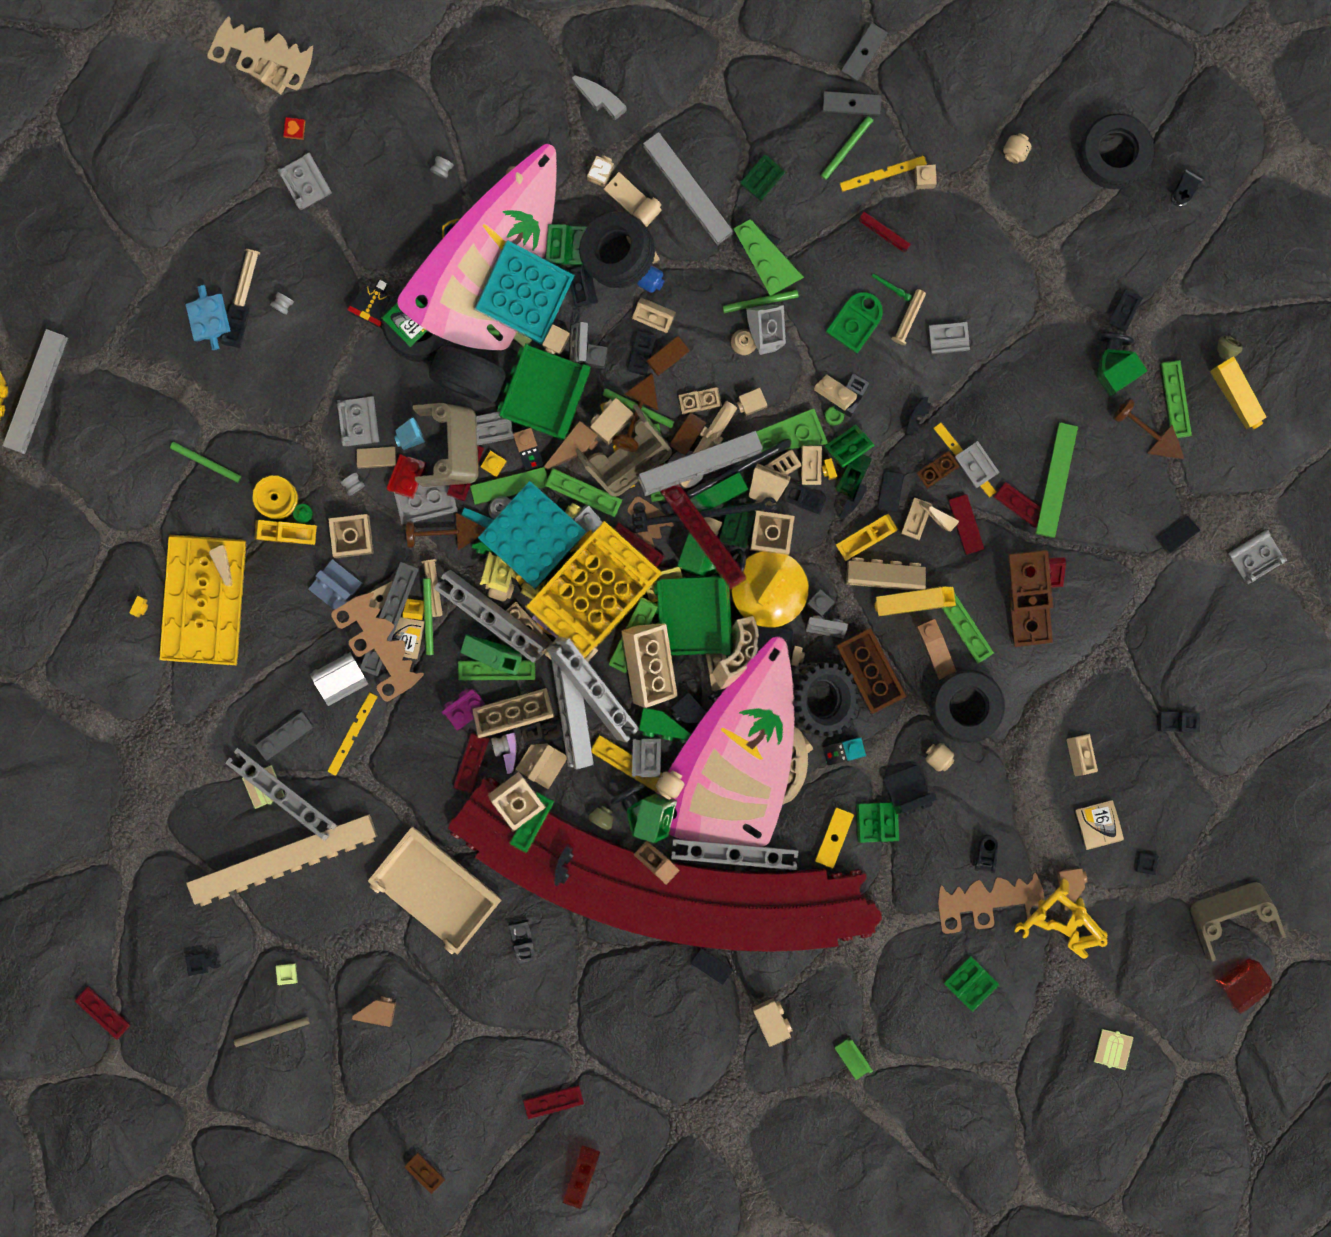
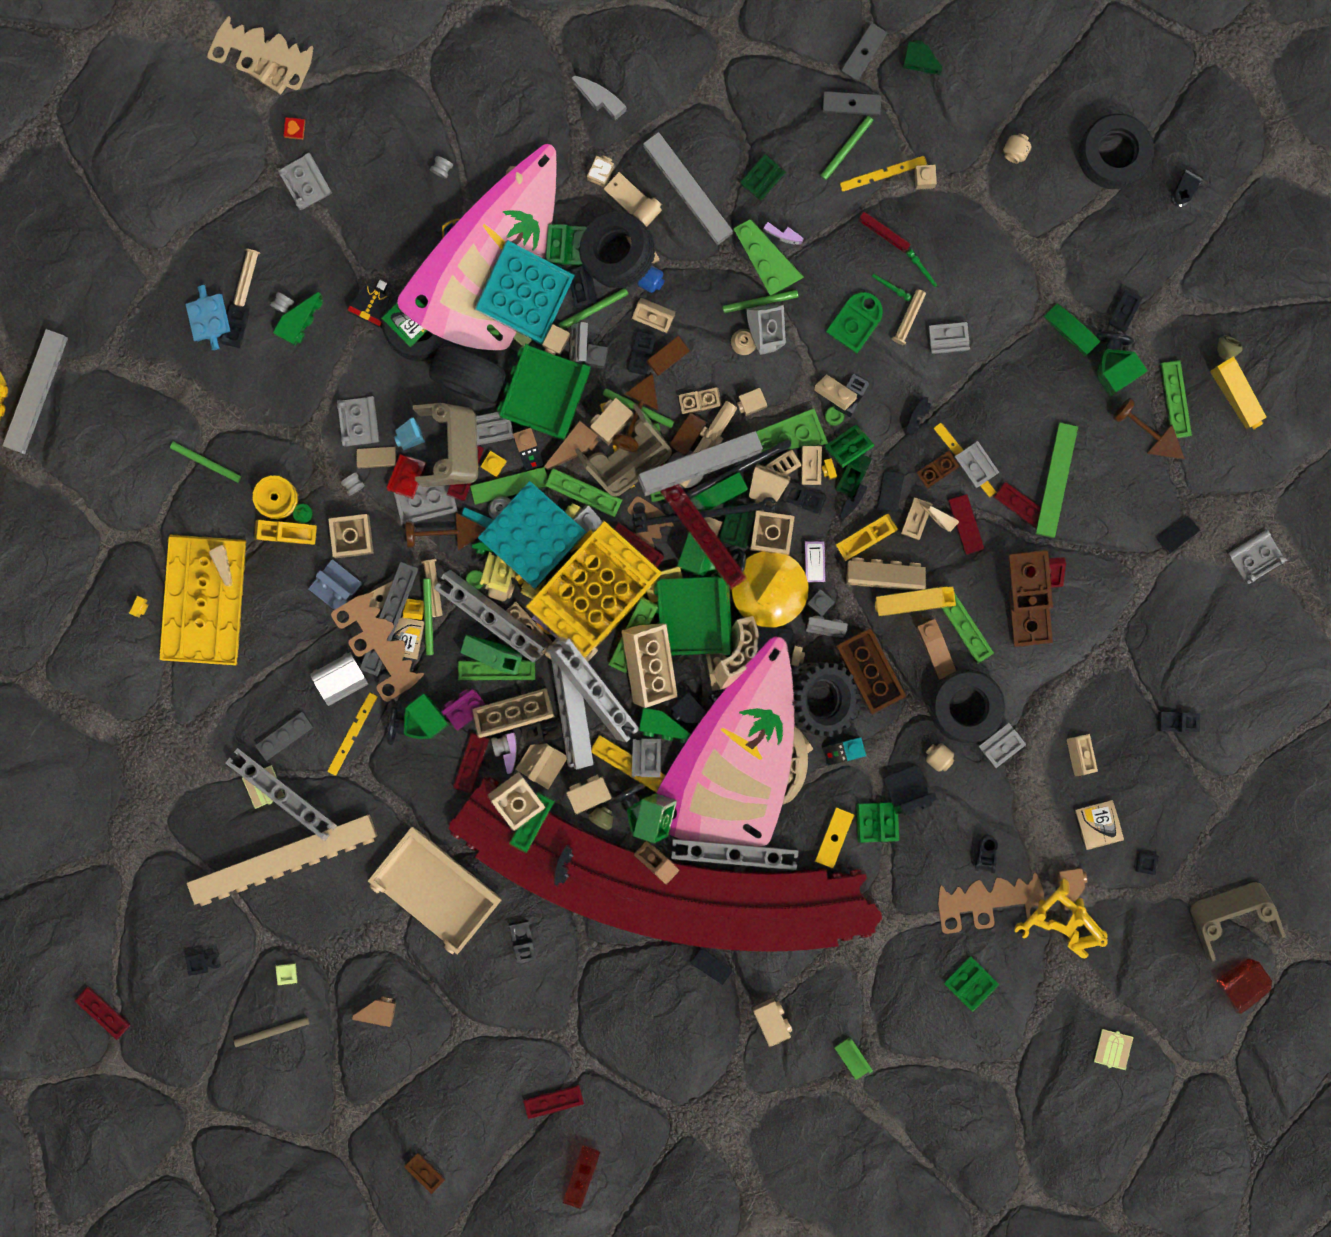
(296, 320): none -> green slope
(421, 720): none -> green piece
(474, 579): none -> bright green tile
(588, 795): none -> tan brick
(594, 308): none -> bright green bar
(670, 784): tan head -> none
(788, 236): none -> lavender slope
(815, 561): none -> white slope
(915, 259): none -> green piece
(921, 58): none -> dark green slope
(1002, 745): none -> light grey plate
(1072, 329): none -> green slope

